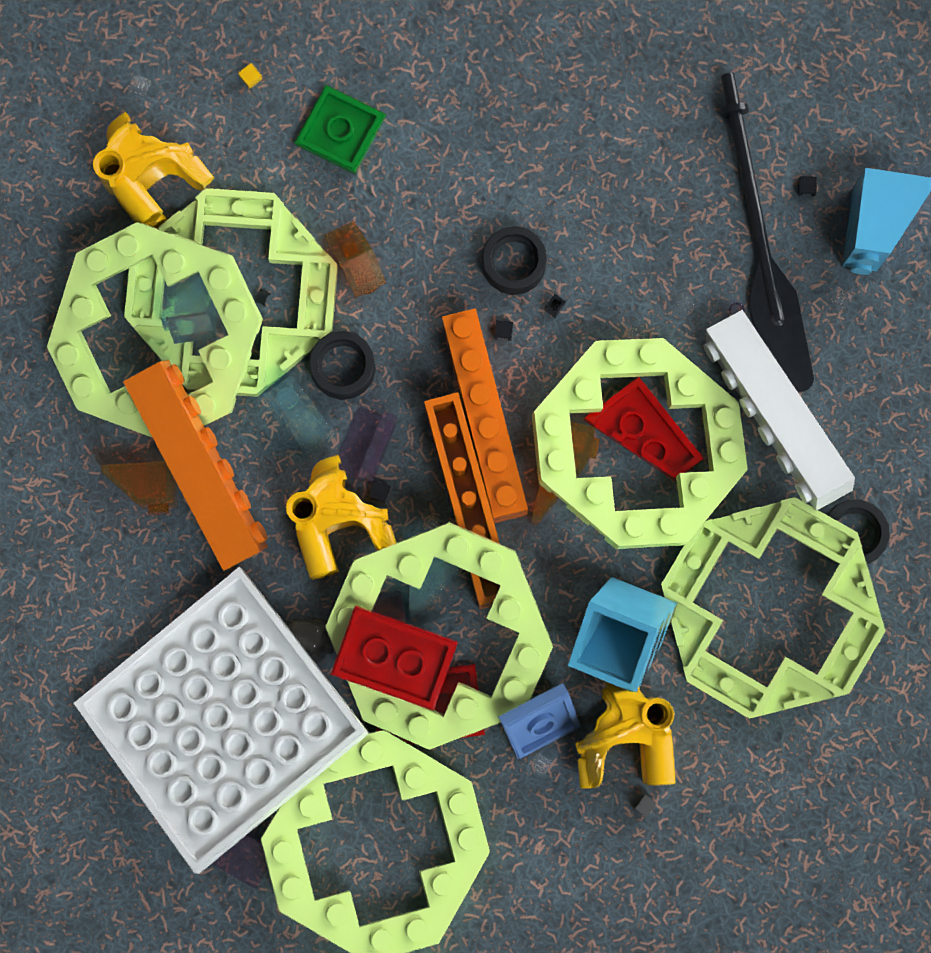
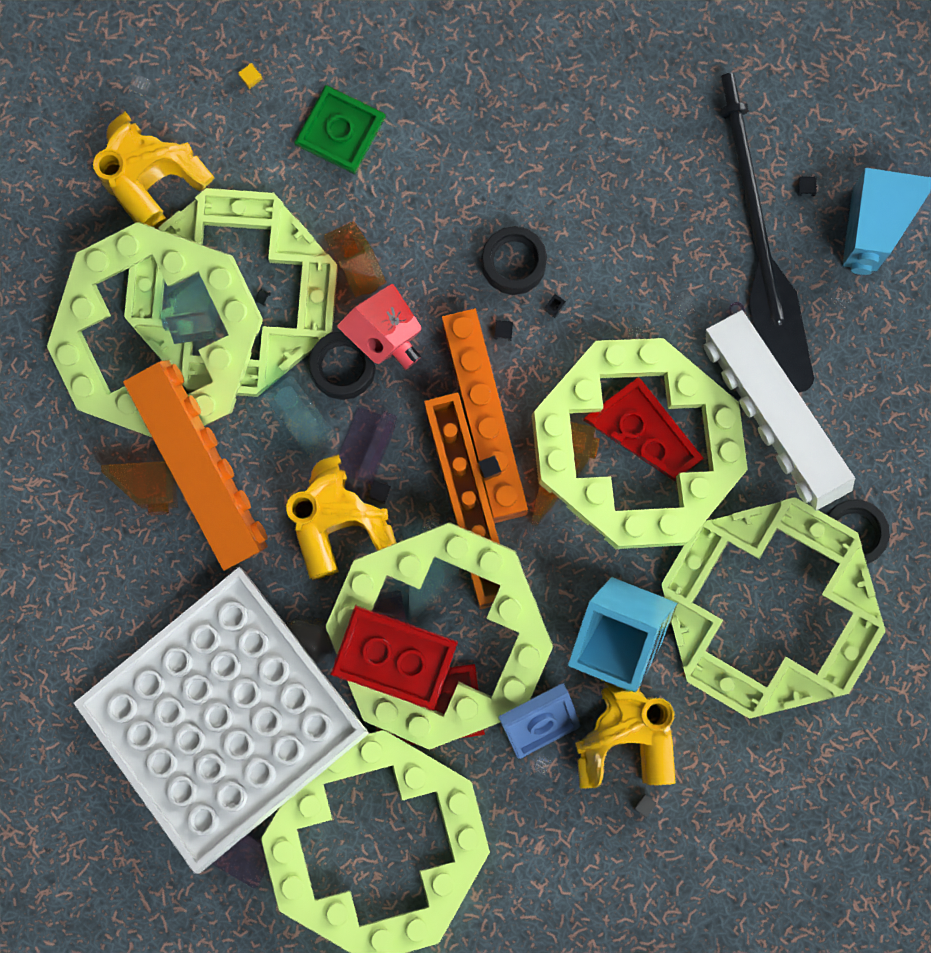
(383, 328): none -> torso
(489, 468): none -> black piece

